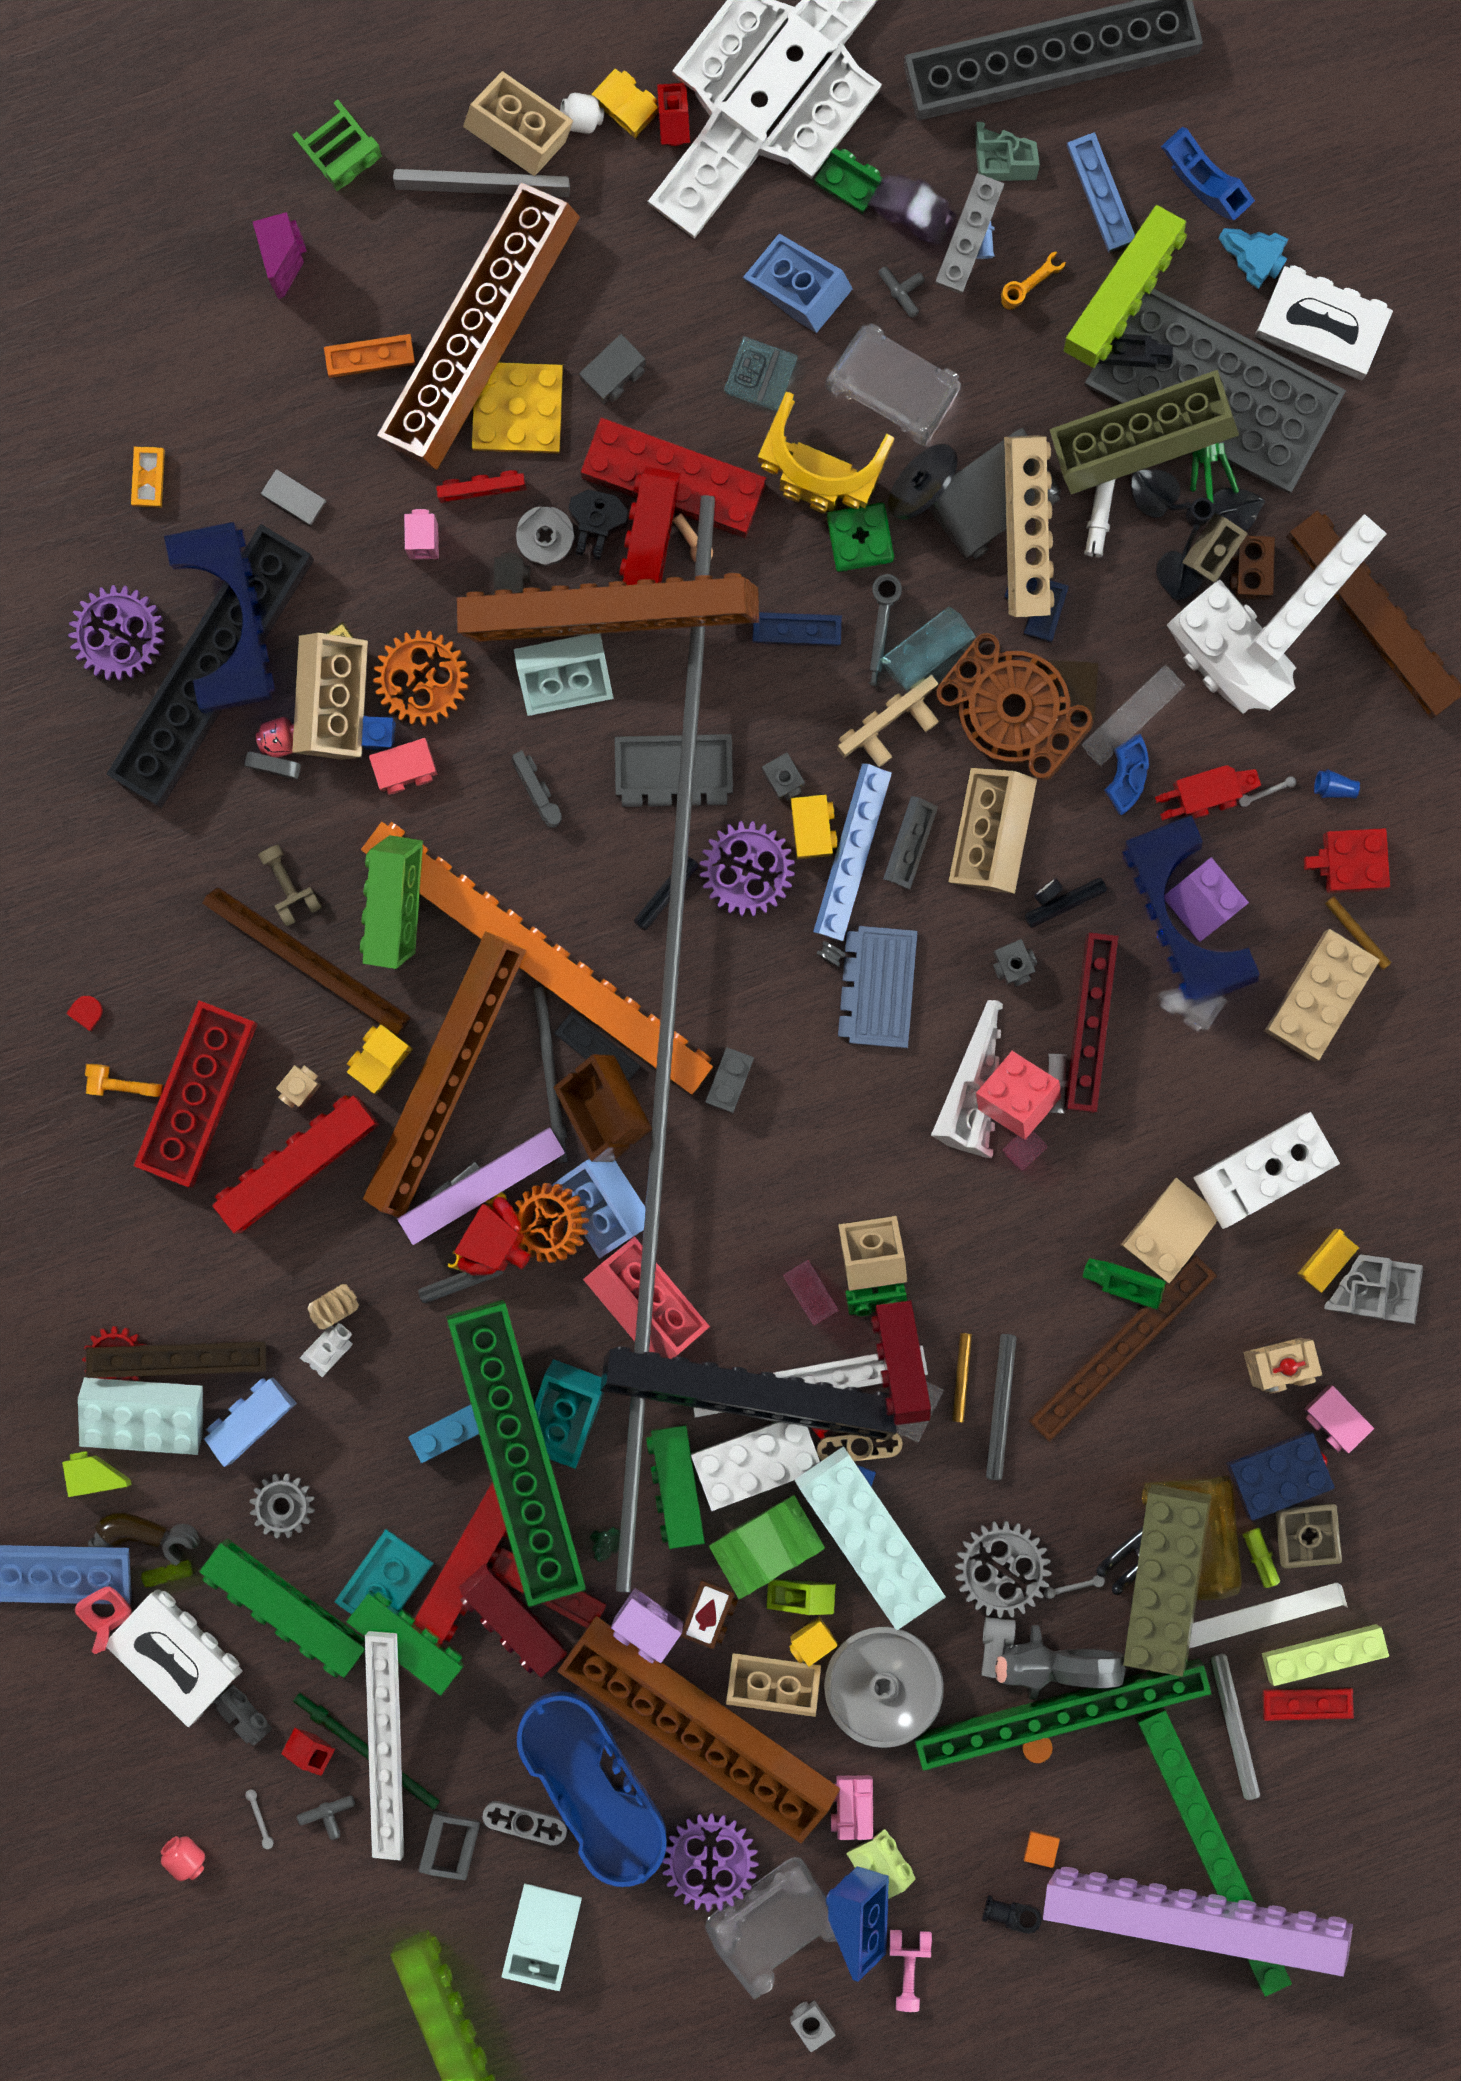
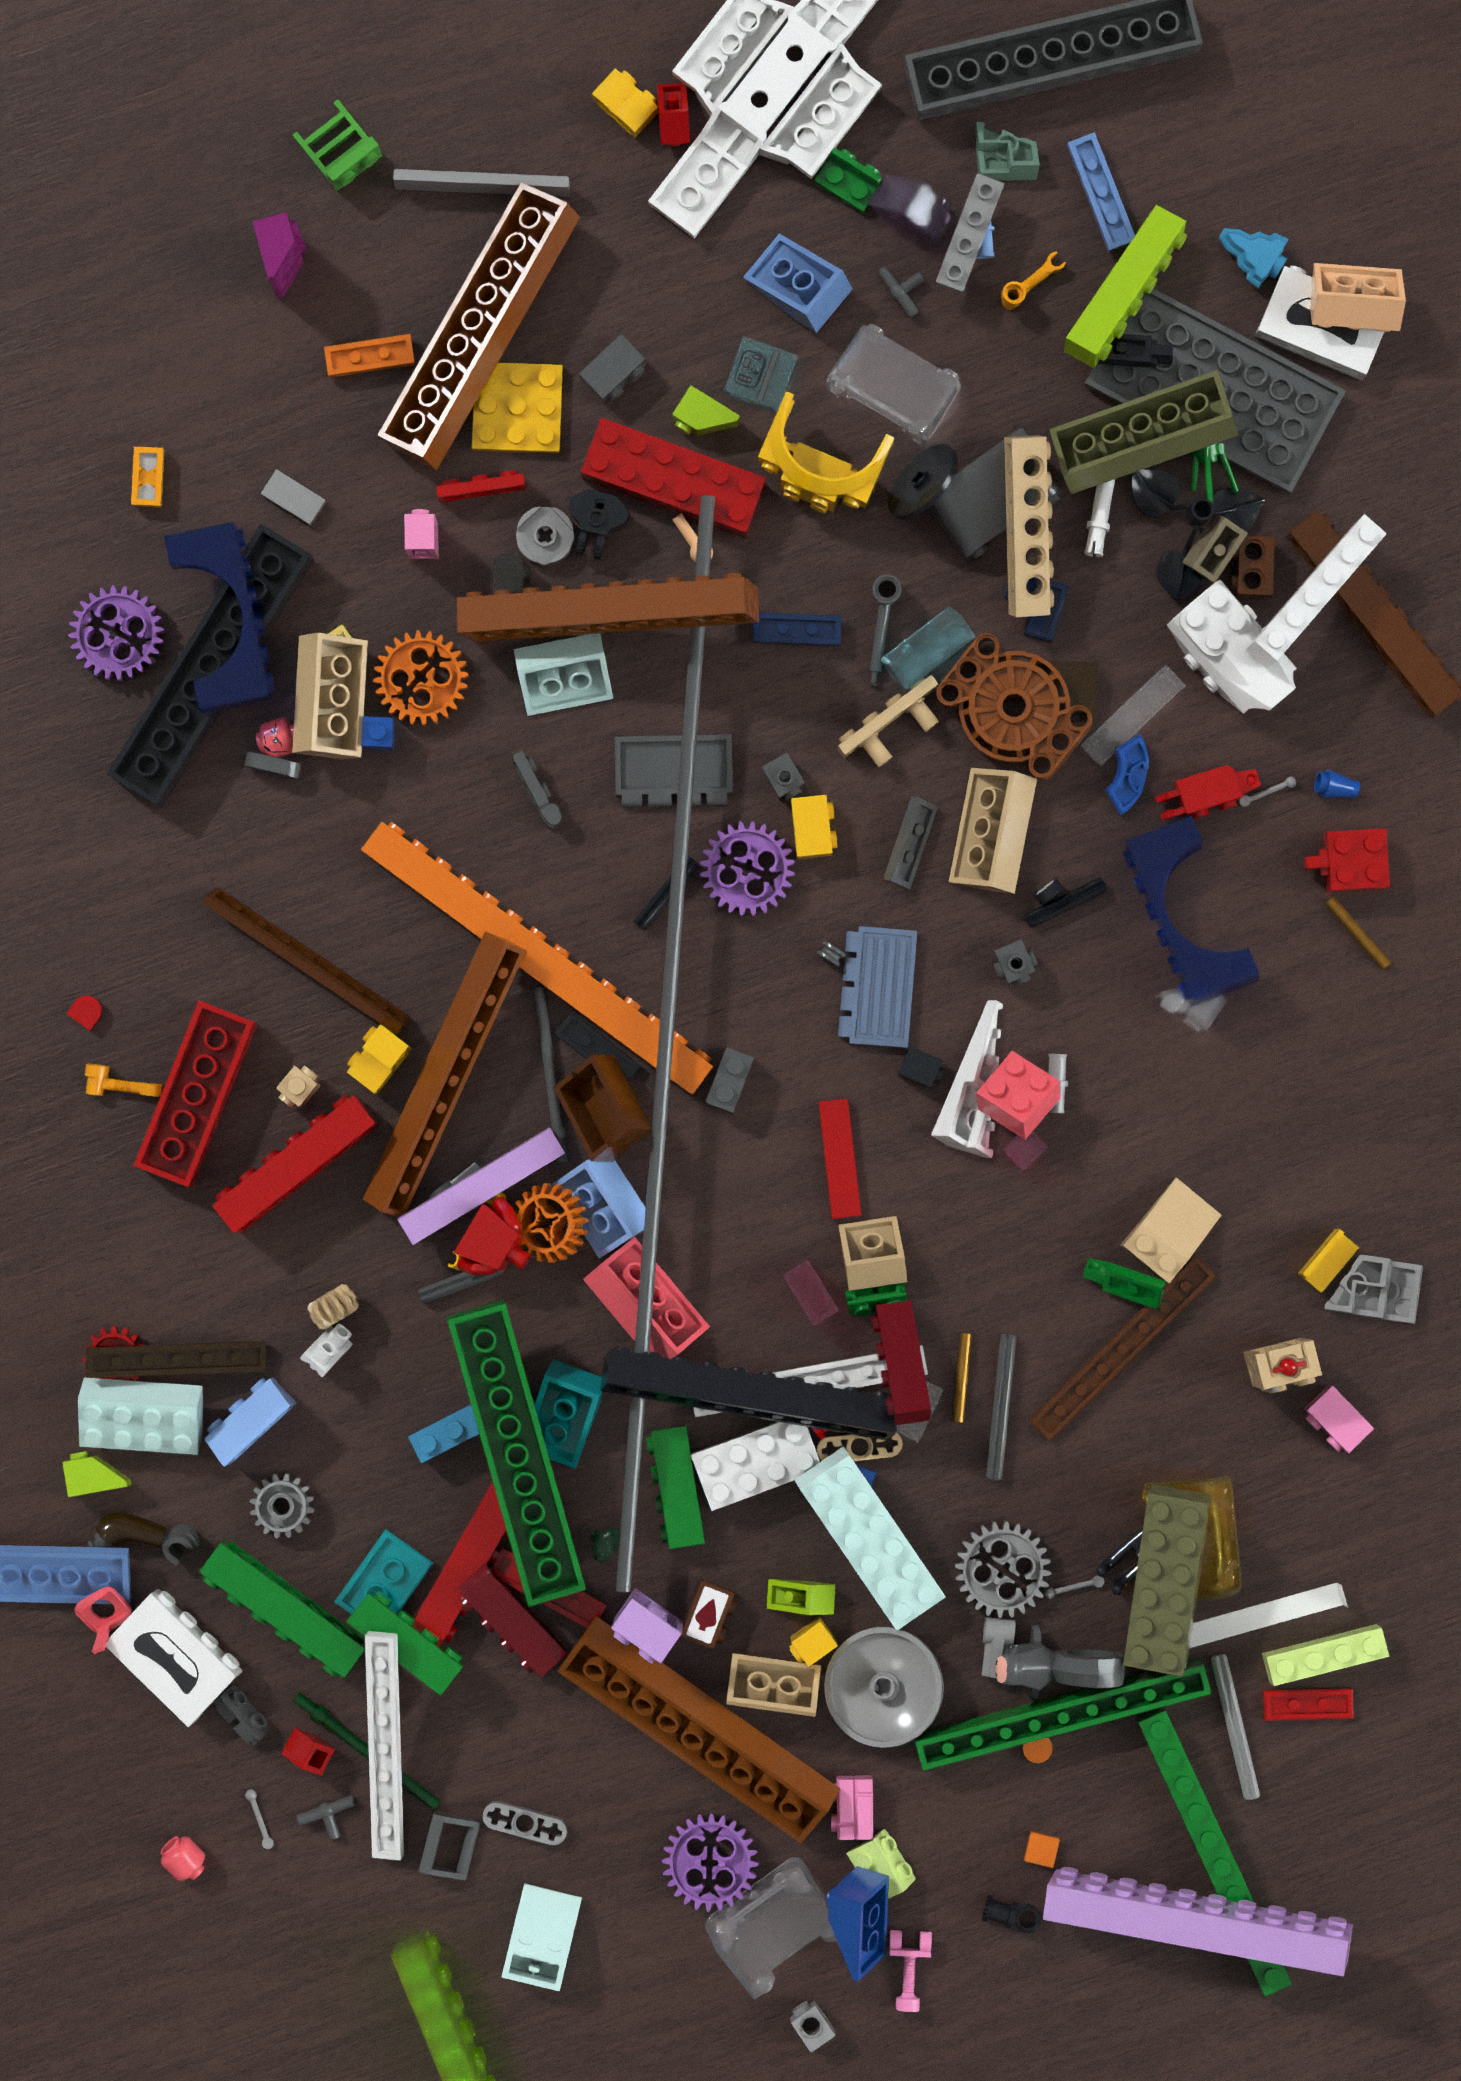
(161, 1575): clear neon green piece -> none
(272, 857): dark tan bar -> none
(391, 901): bright green brick -> none
(403, 766): coral brick -> none
(518, 123): tan brick -> none
(584, 111): white head -> none
(616, 1828): blue piece -> none
(651, 525): red brick -> none
(702, 414): none -> lime slope
(766, 1546): bright green slope -> none
(839, 1158): none -> red tile
(847, 551): green brick -> none
(852, 852): plate -> none
(921, 1067): none -> black brick
(1091, 1022): dark red brick -> none
(1205, 899): medium lavender slope -> none
(1210, 184): blue arch -> none
(1241, 1182): white hinge -> none
(1261, 1558): lime axle -> none
(1280, 1475): dark blue piece -> none
(1321, 995): tan brick -> none
(1324, 1547): dark tan brick -> none
(1357, 297): none -> light nougat slope

